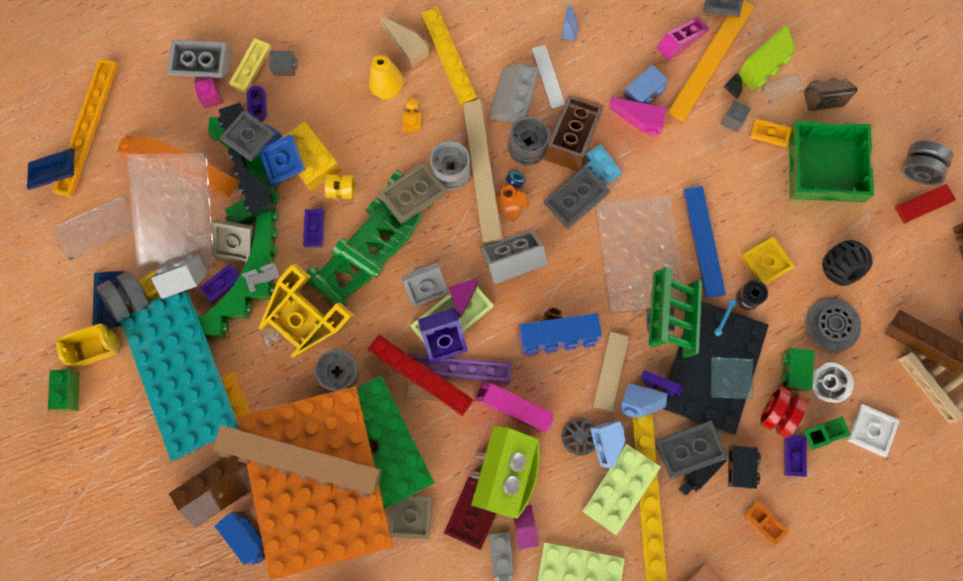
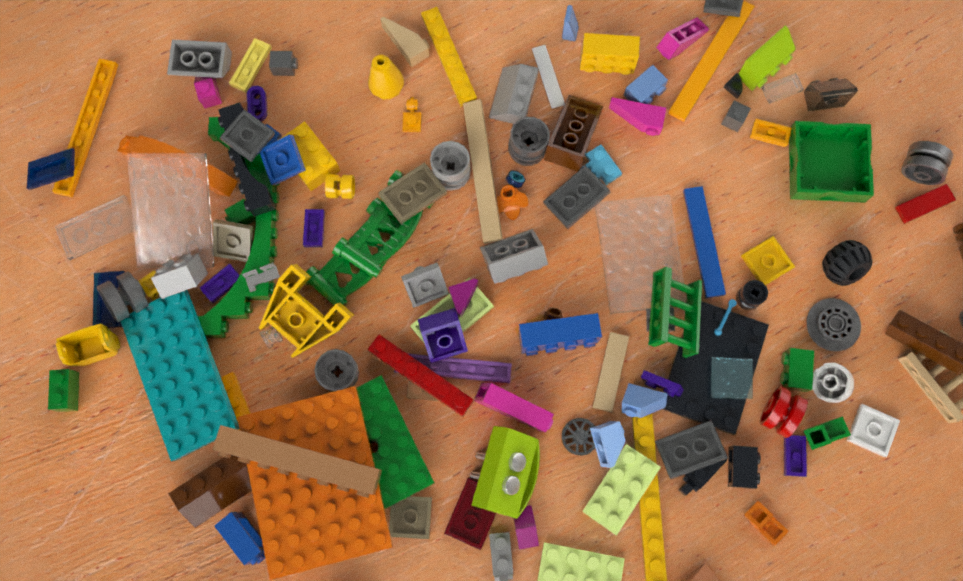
(609, 53): none -> yellow brick

